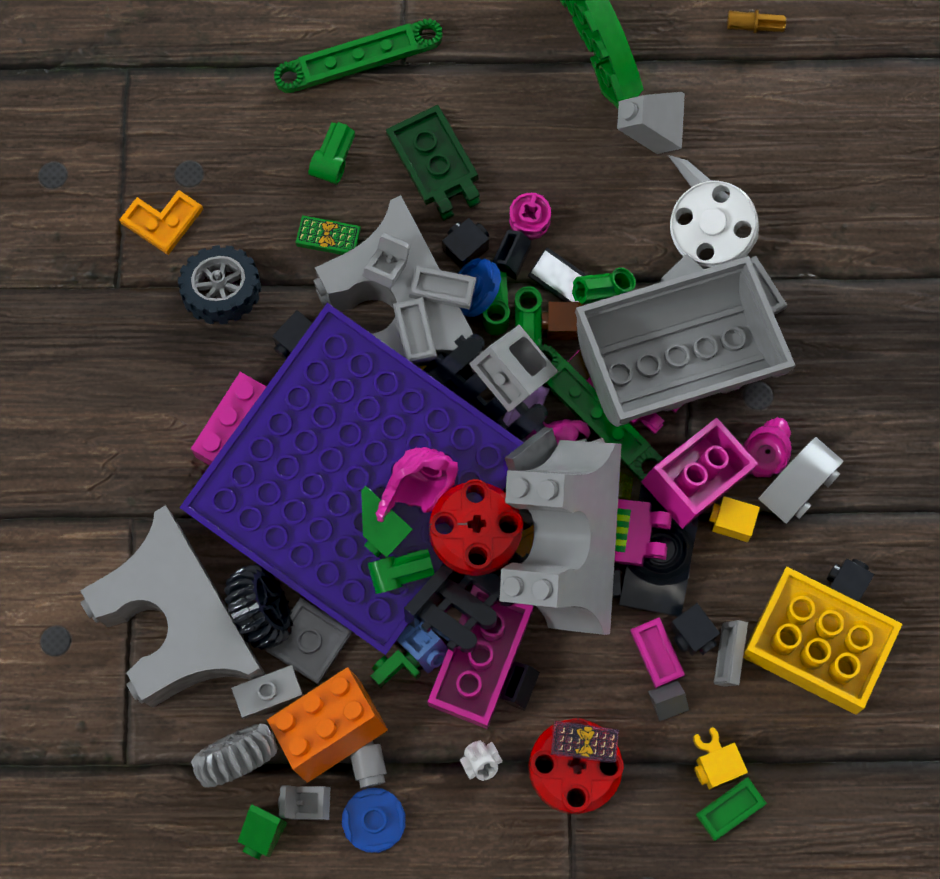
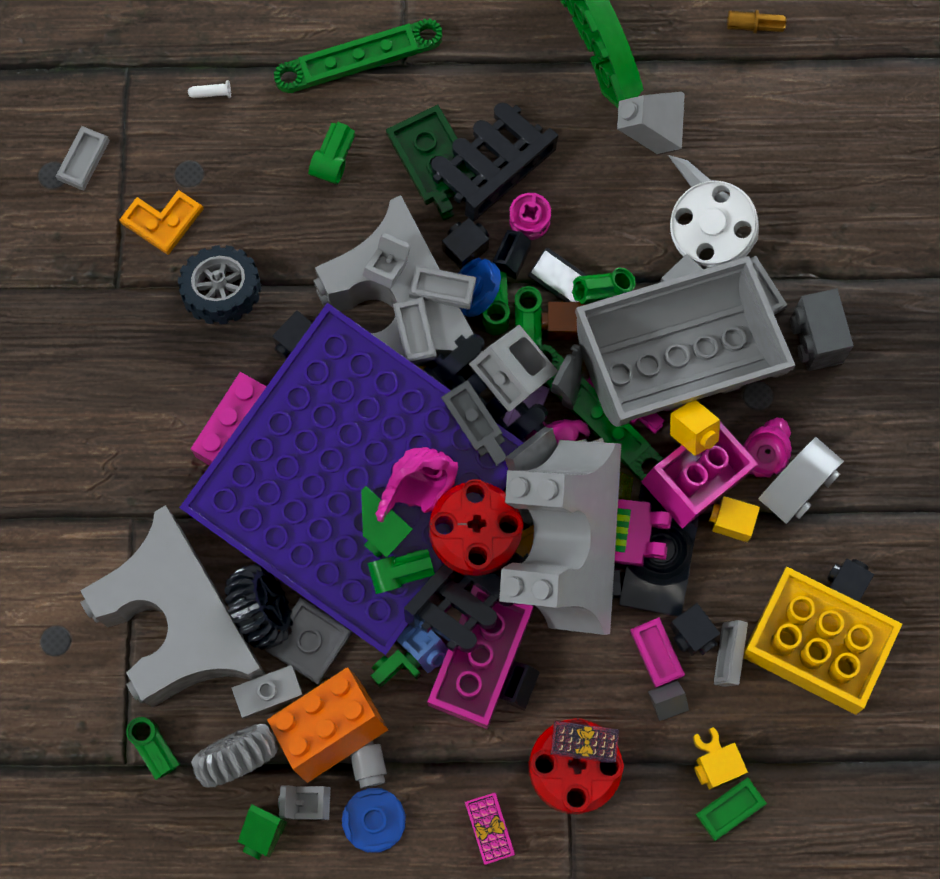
(82, 158): none -> light grey tile
(154, 749): none -> green piece
(210, 90): none -> white piece
(327, 235): green tile -> none
(475, 421): none -> dark grey hinge
(481, 760): white gear -> none
(489, 828): none -> tile
(496, 181): none -> black fence
(569, 378): none -> dark grey brick
(695, 427): none -> yellow brick
(821, 330): none -> dark grey piece

